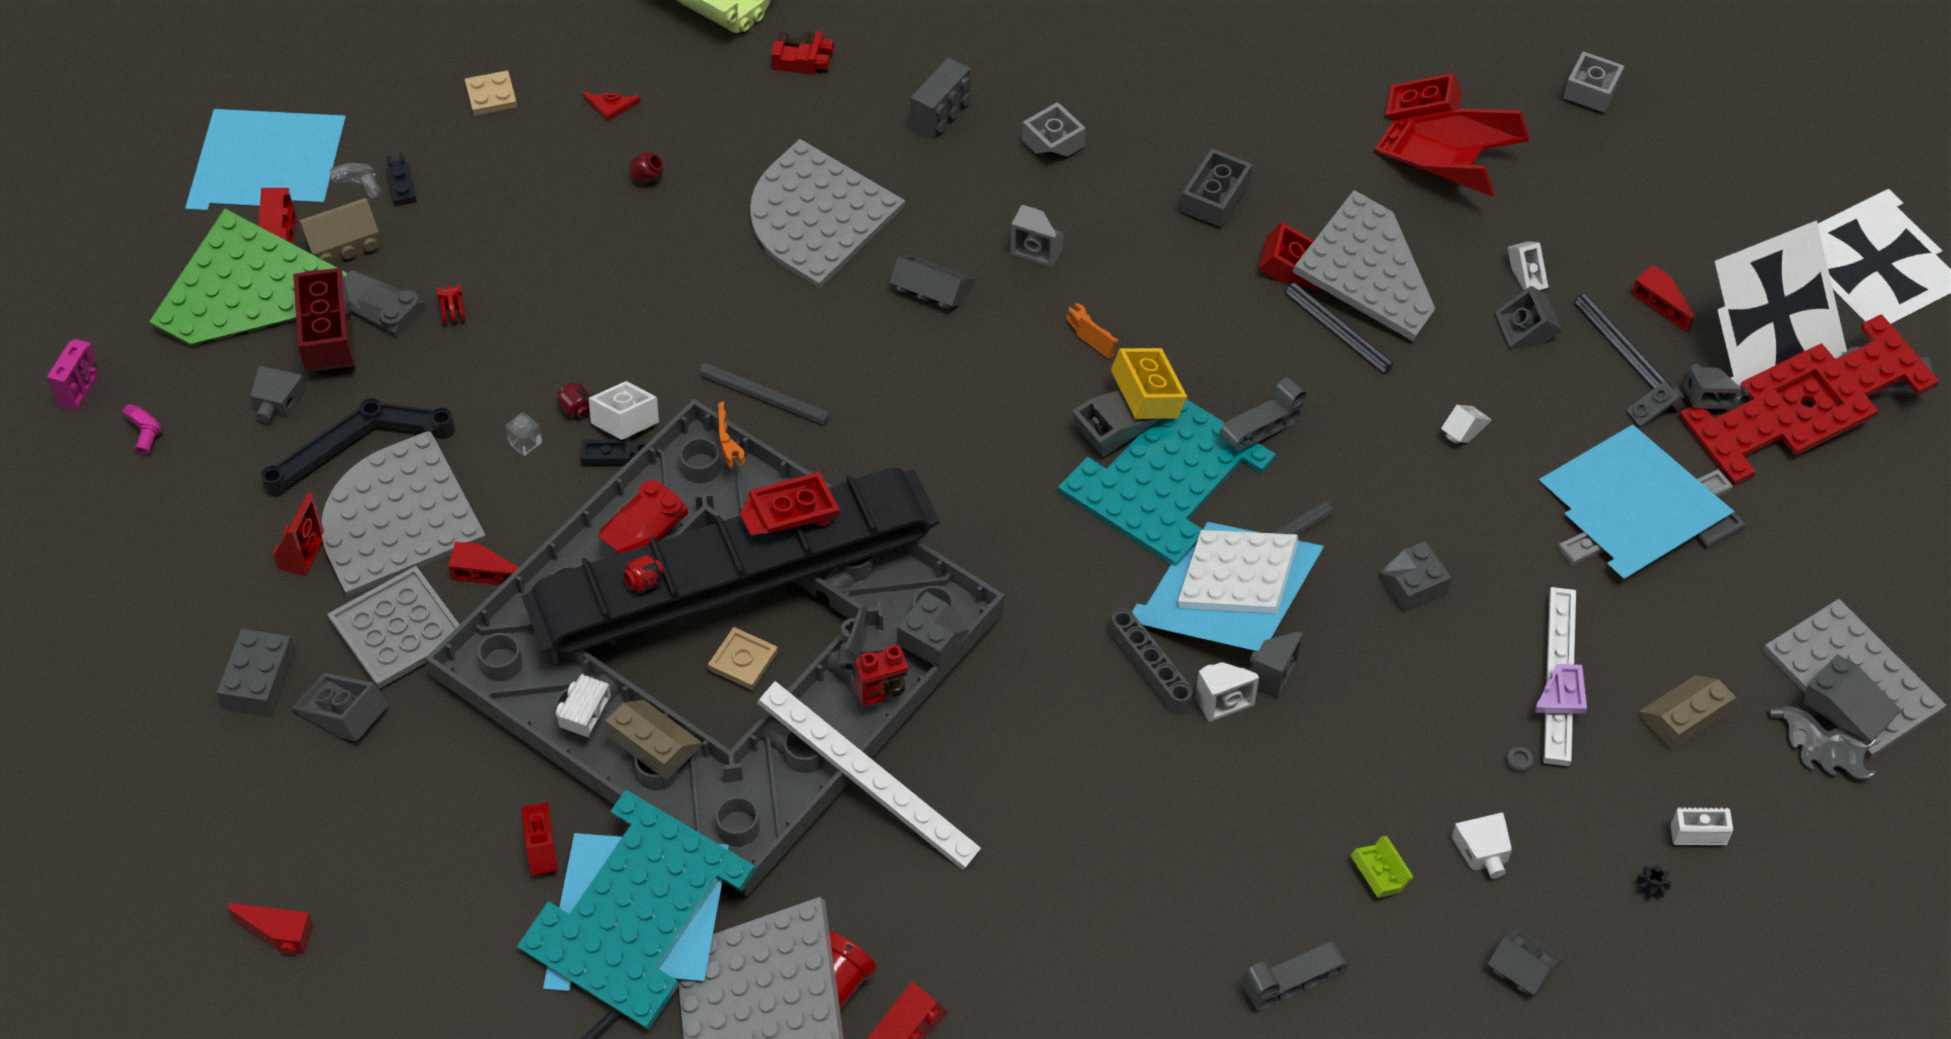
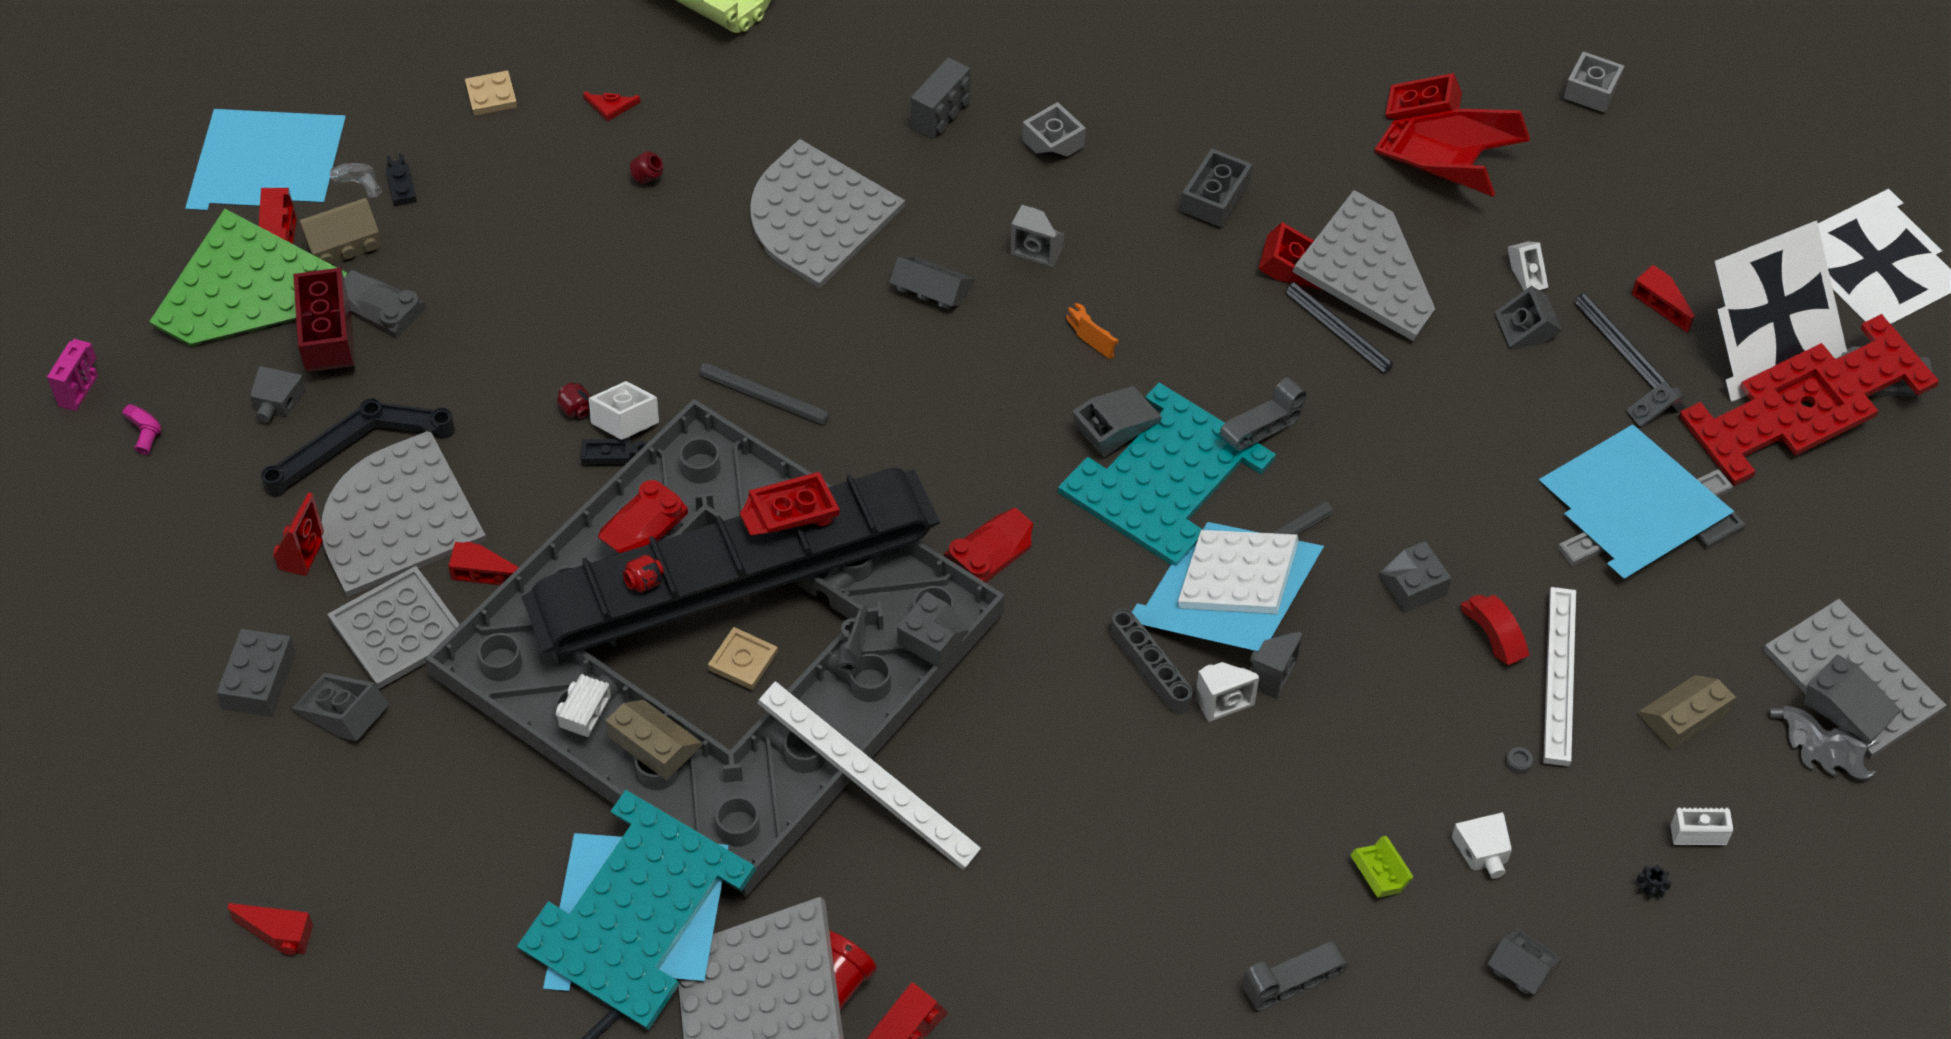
(450, 299): red arm -> none
(523, 433): clear brick -> none
(539, 839): red slope -> none
(728, 446): orange arm -> none
(802, 53): red hips -> none
(878, 672): red hips -> none
(993, 545): none -> red slope
(1148, 383): yellow brick -> none
(1464, 423): white slope -> none
(1499, 625): none -> red arch
(1564, 691): lavender wing -> none
(1710, 388): dark grey torso -> none

